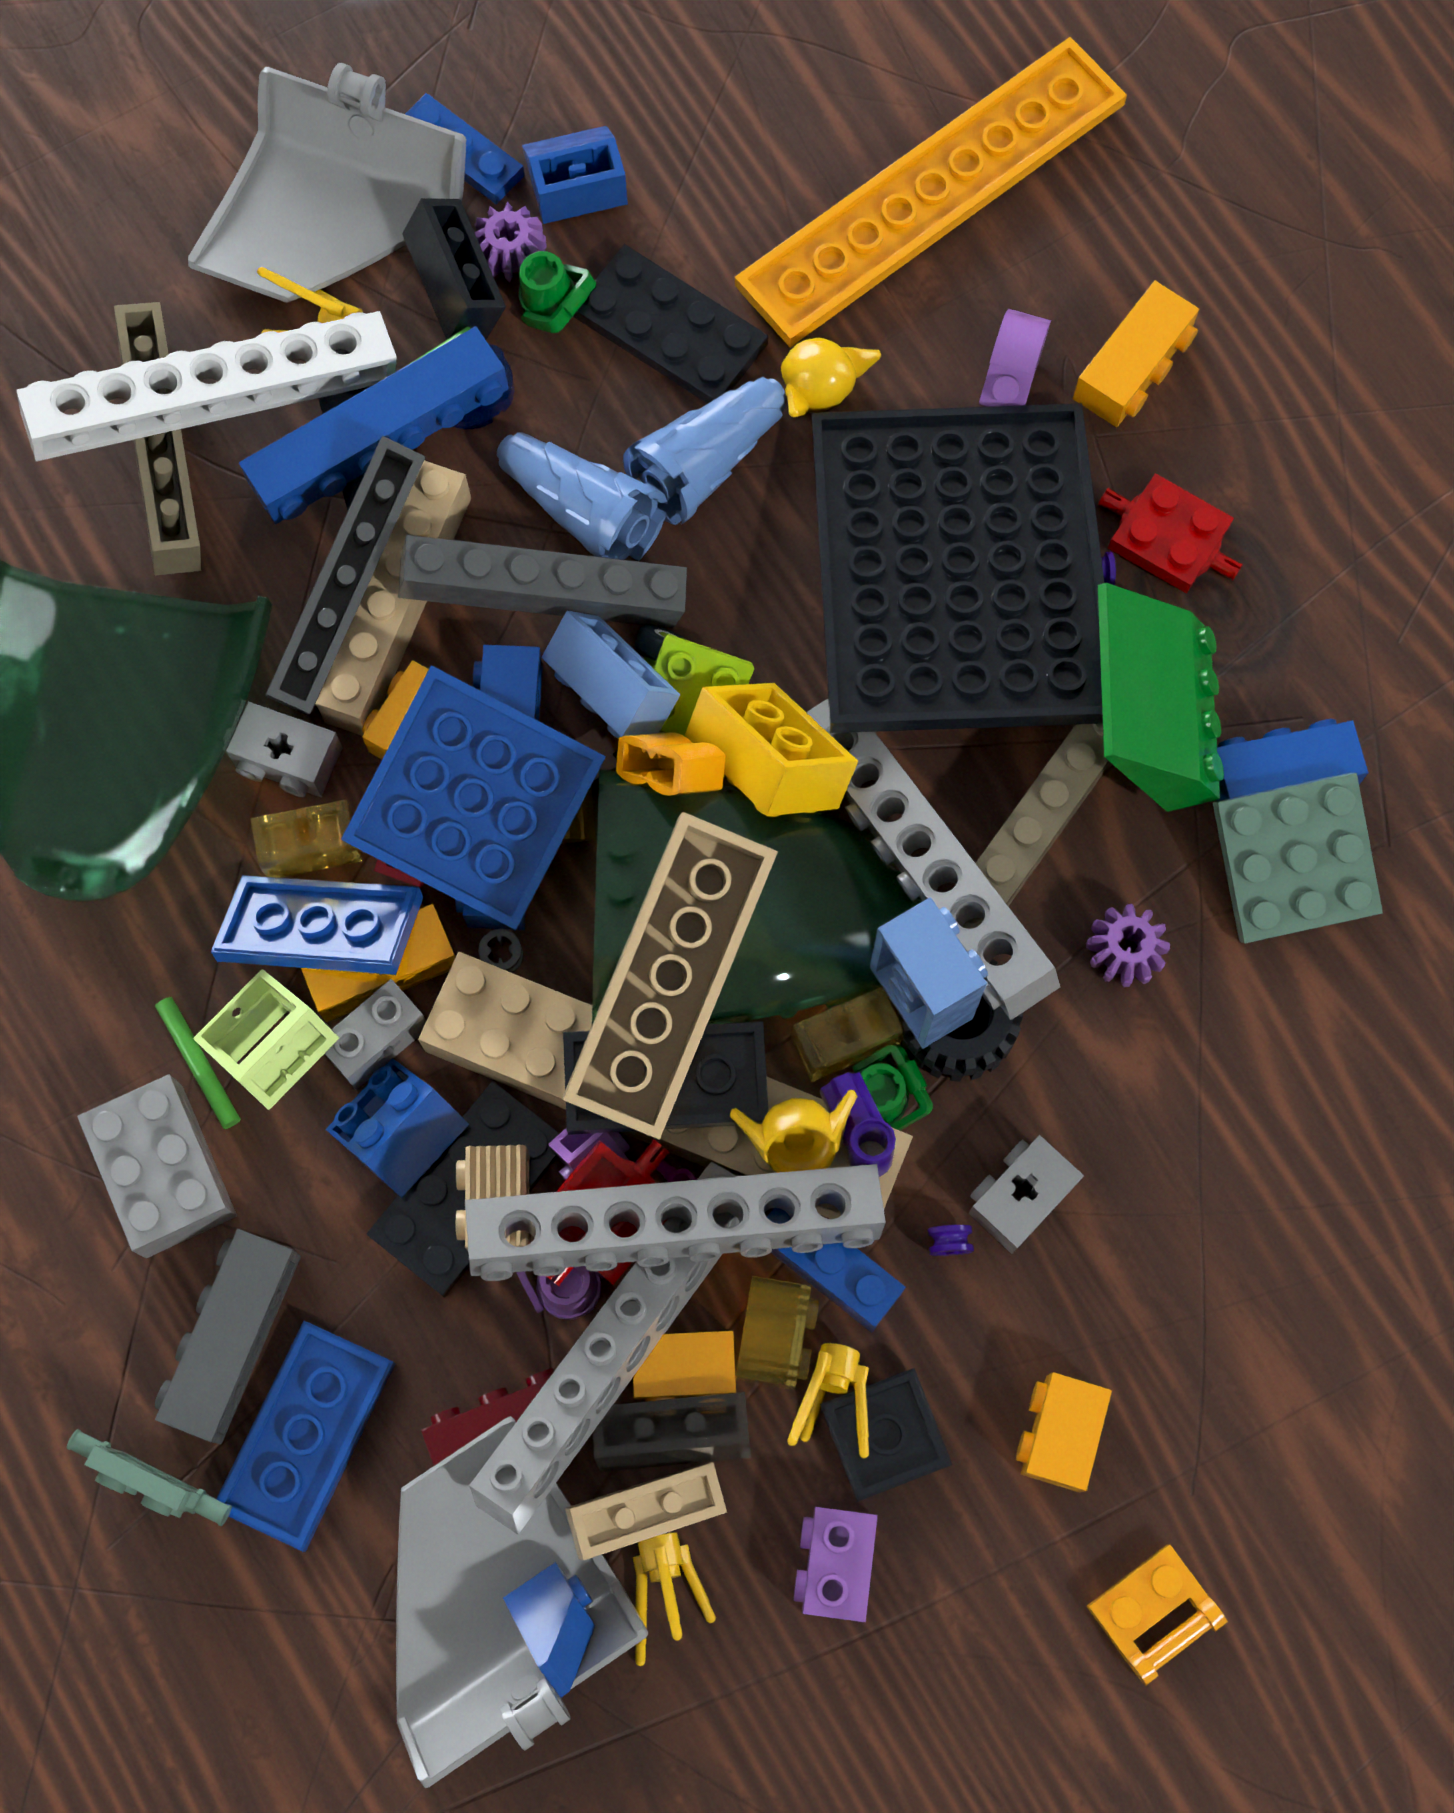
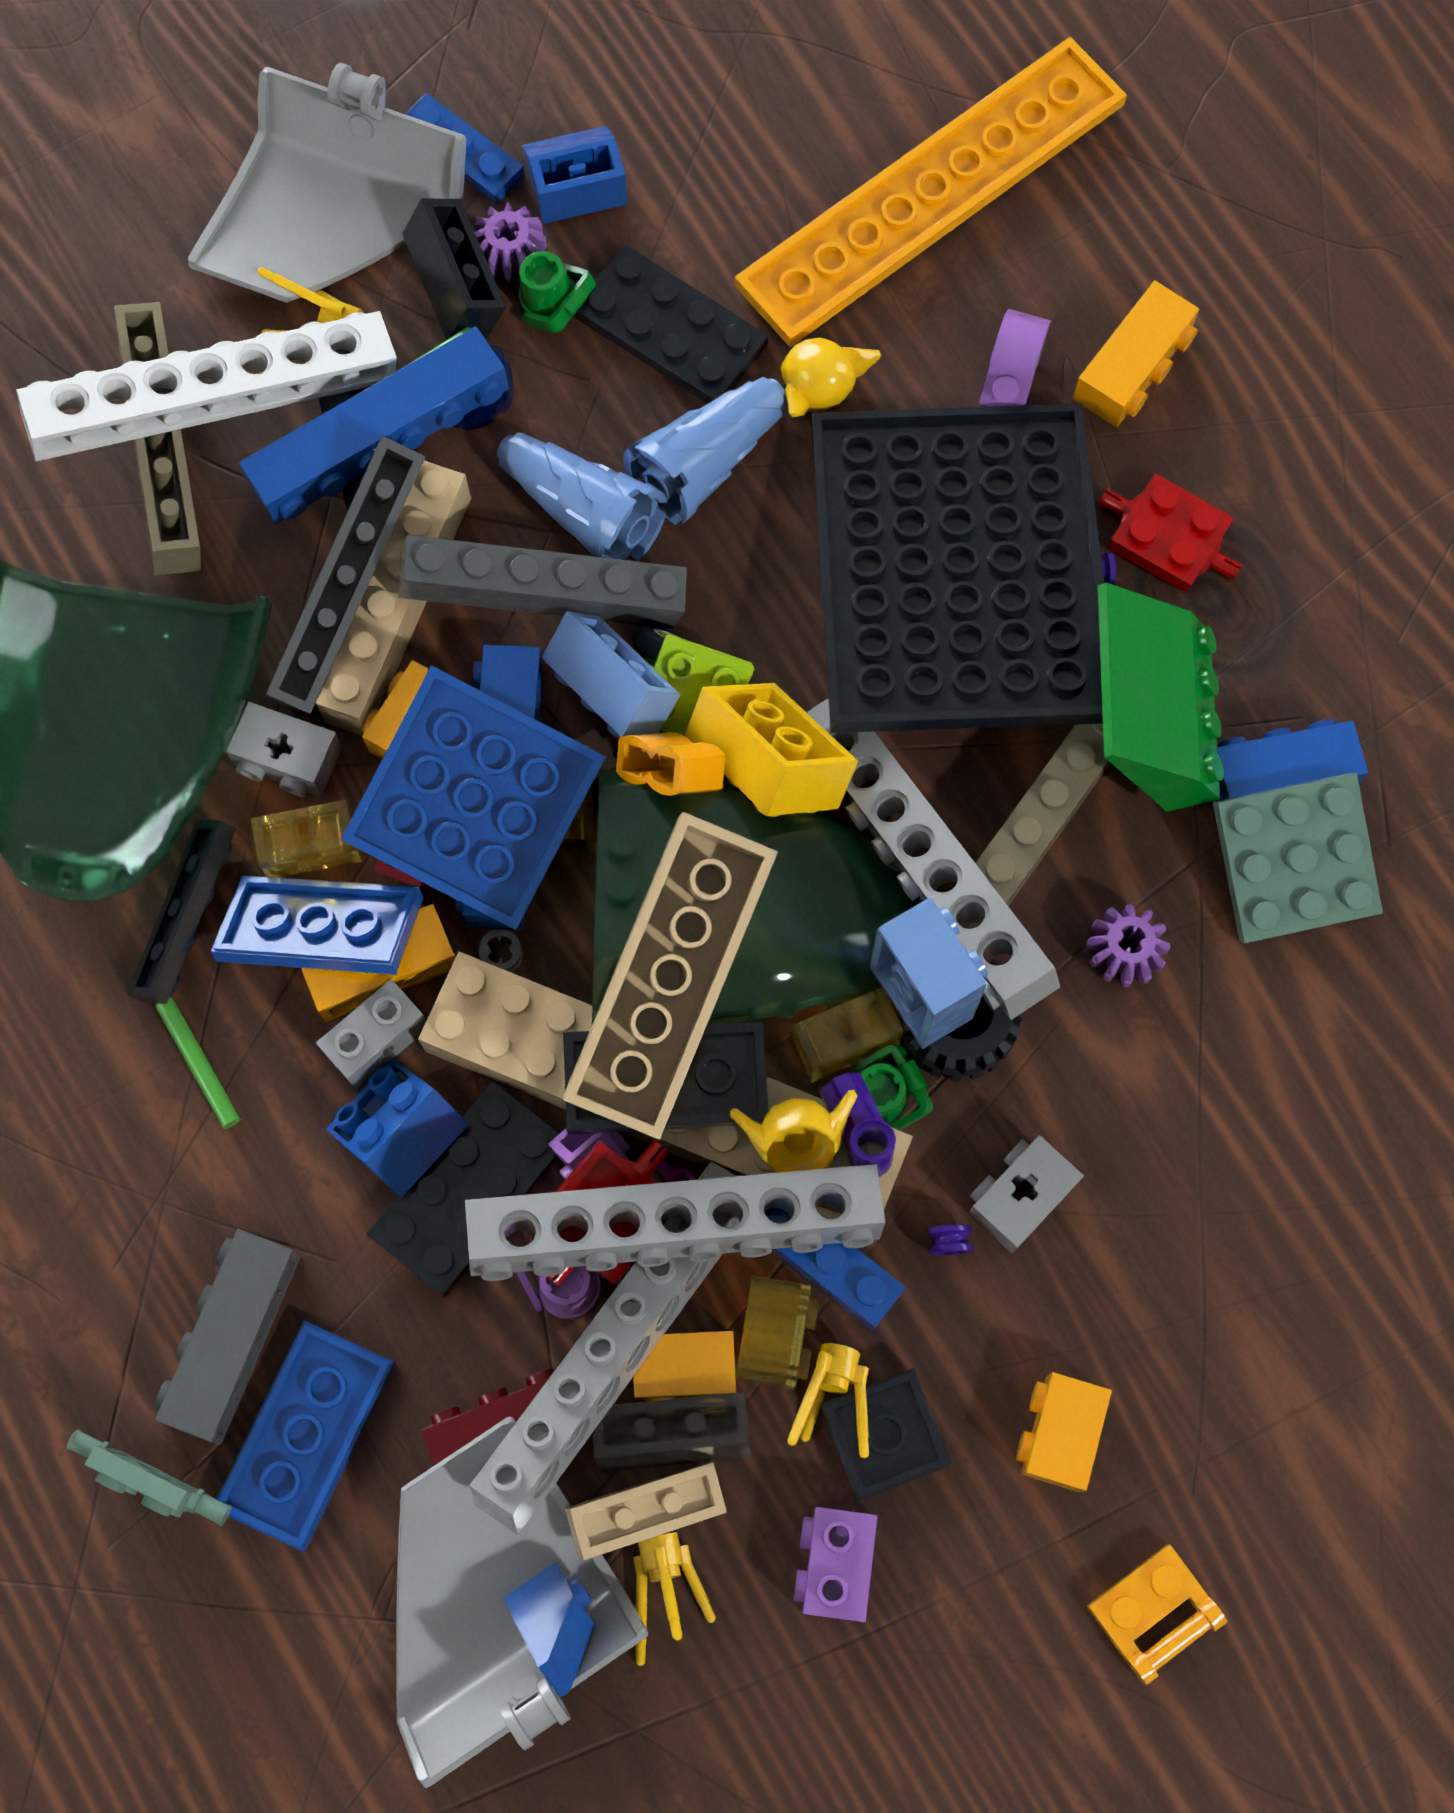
(156, 1166): light grey brick -> none
(181, 912): none -> black plate
(282, 1055): yellowish green window -> none
(491, 1174): tan brick -> none

